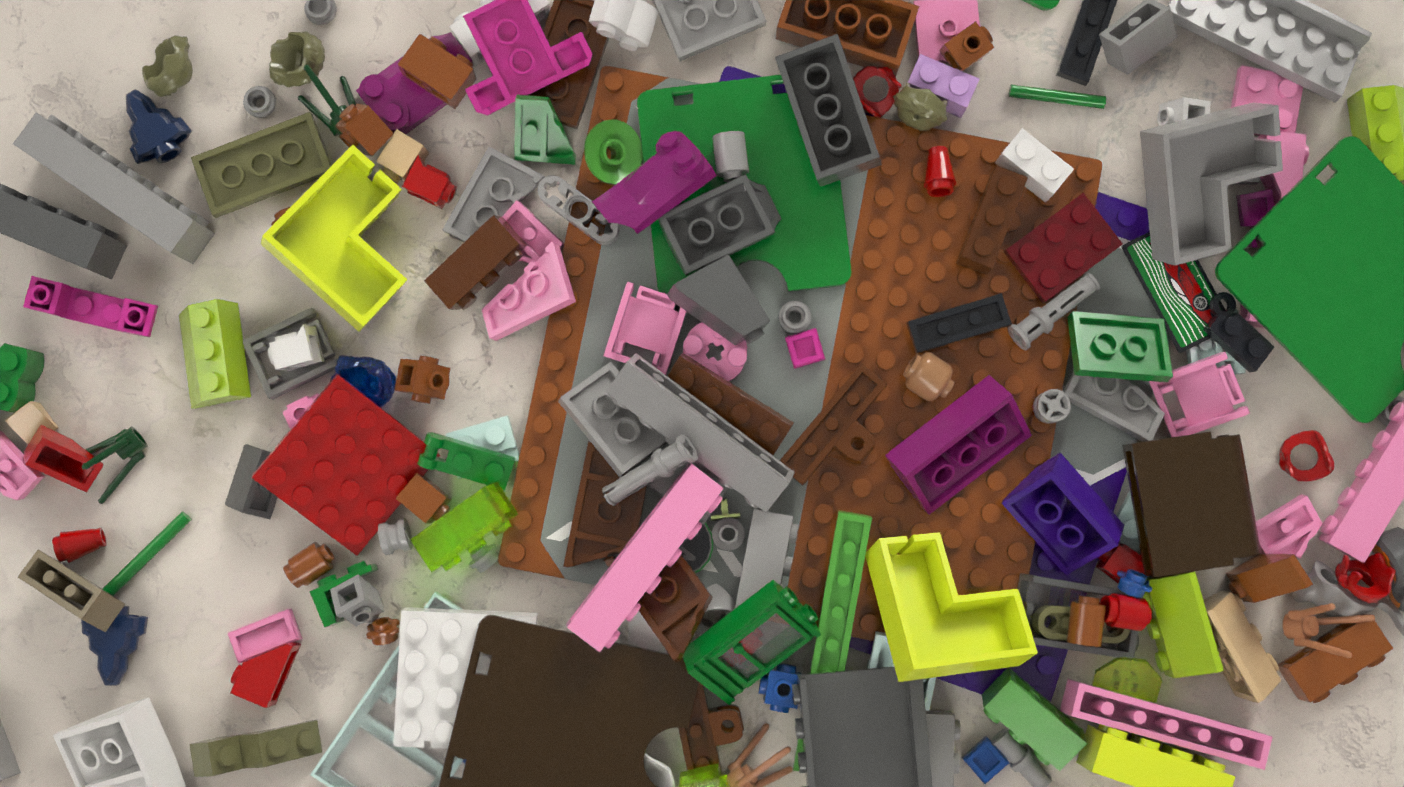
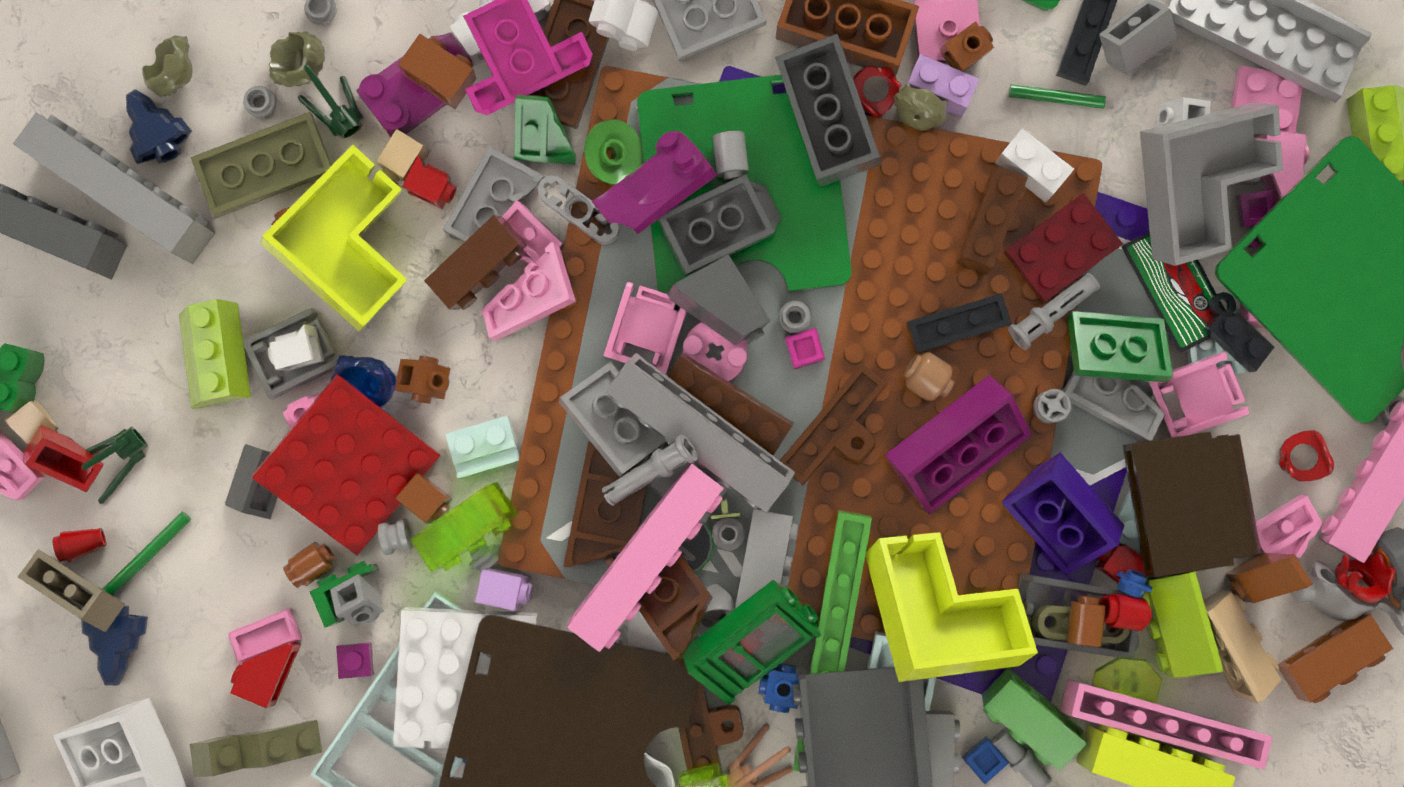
(90, 307): dark pink slope -> none
(355, 660): none -> magenta plate
(363, 129): dark orange brick -> none
(383, 631): dark orange plate -> none
(466, 460): green plate -> none
(503, 589): none -> lavender brick
(939, 173): red cone -> none
(1301, 627): nougat plant -> none

